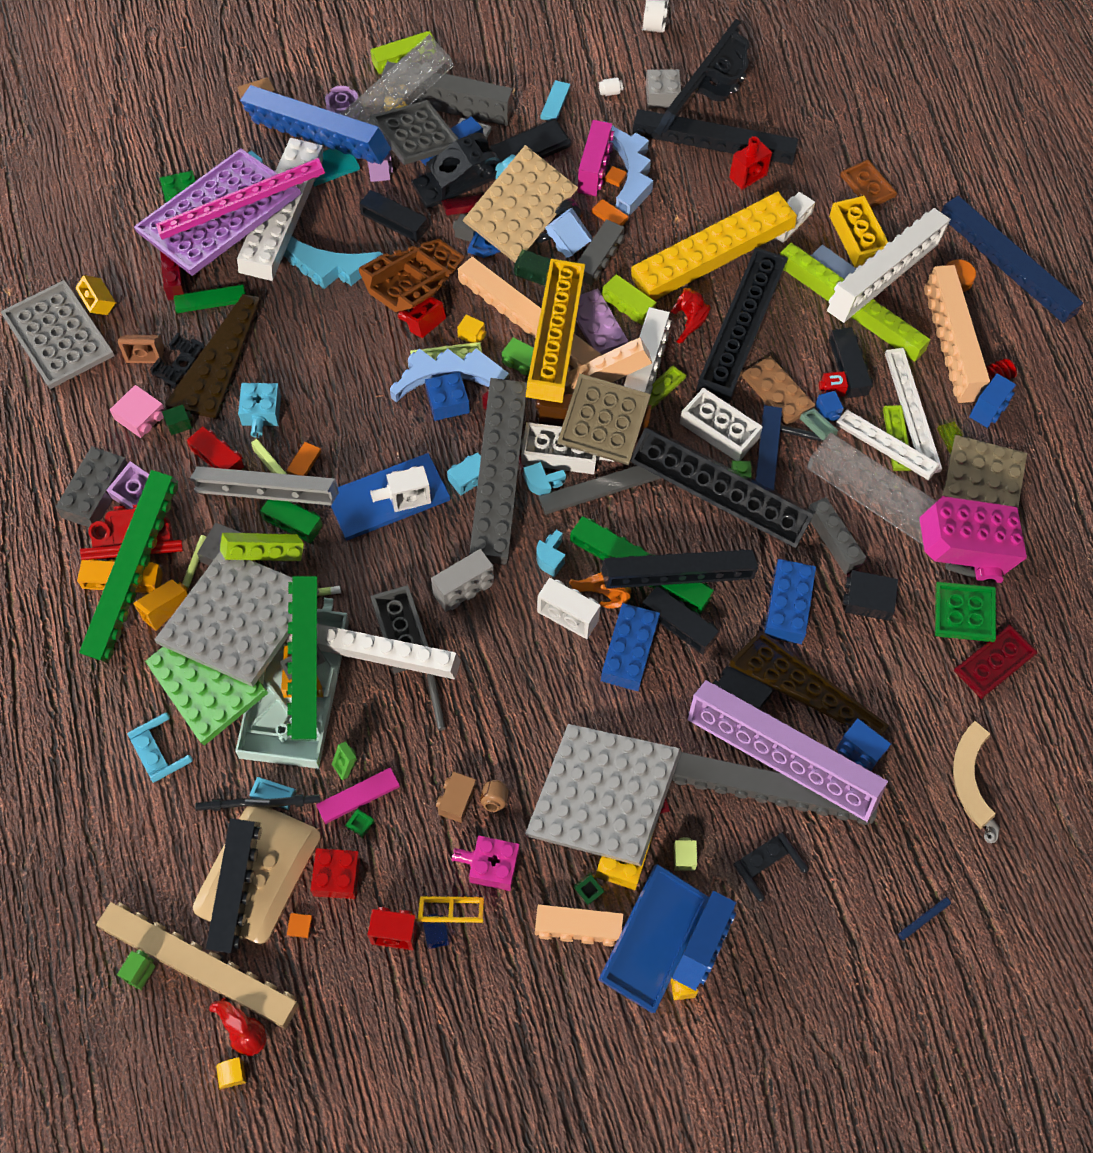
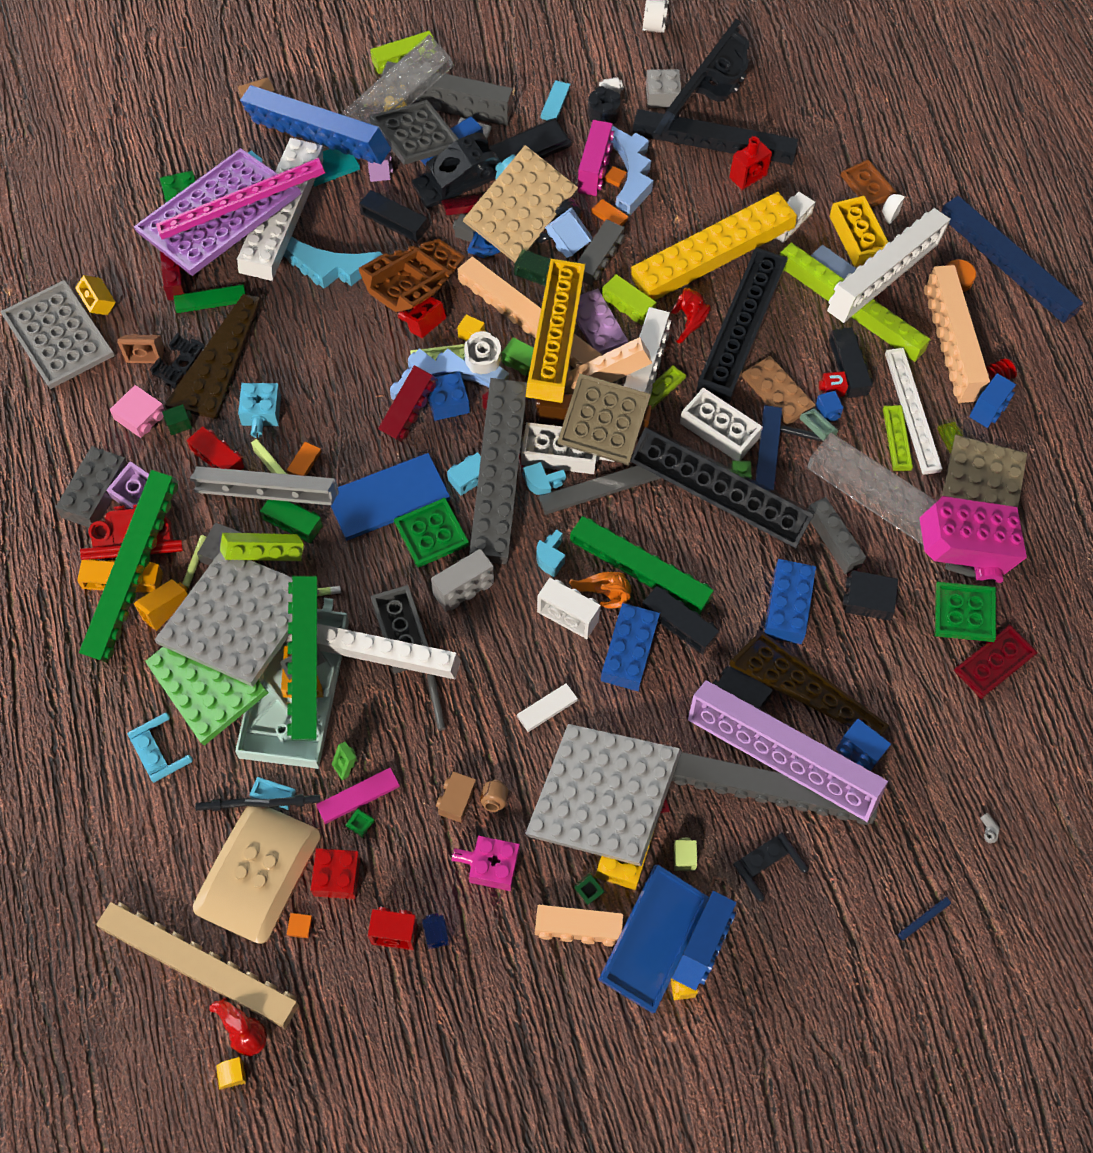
(137, 969): bright green brick -> none
(233, 886): black brick -> none
(340, 99): lavender brick -> none
(405, 489): white brick -> none
(408, 403): none -> dark red brick
(431, 532): none -> green plate
(451, 900): yellow window -> none
(482, 353): none -> white brick
(547, 707): none -> white tile
(604, 105): none -> black brick
(679, 568): black brick -> none
(888, 444): white tile -> none
(892, 207): none -> white brick
(964, 775): tan tile -> none

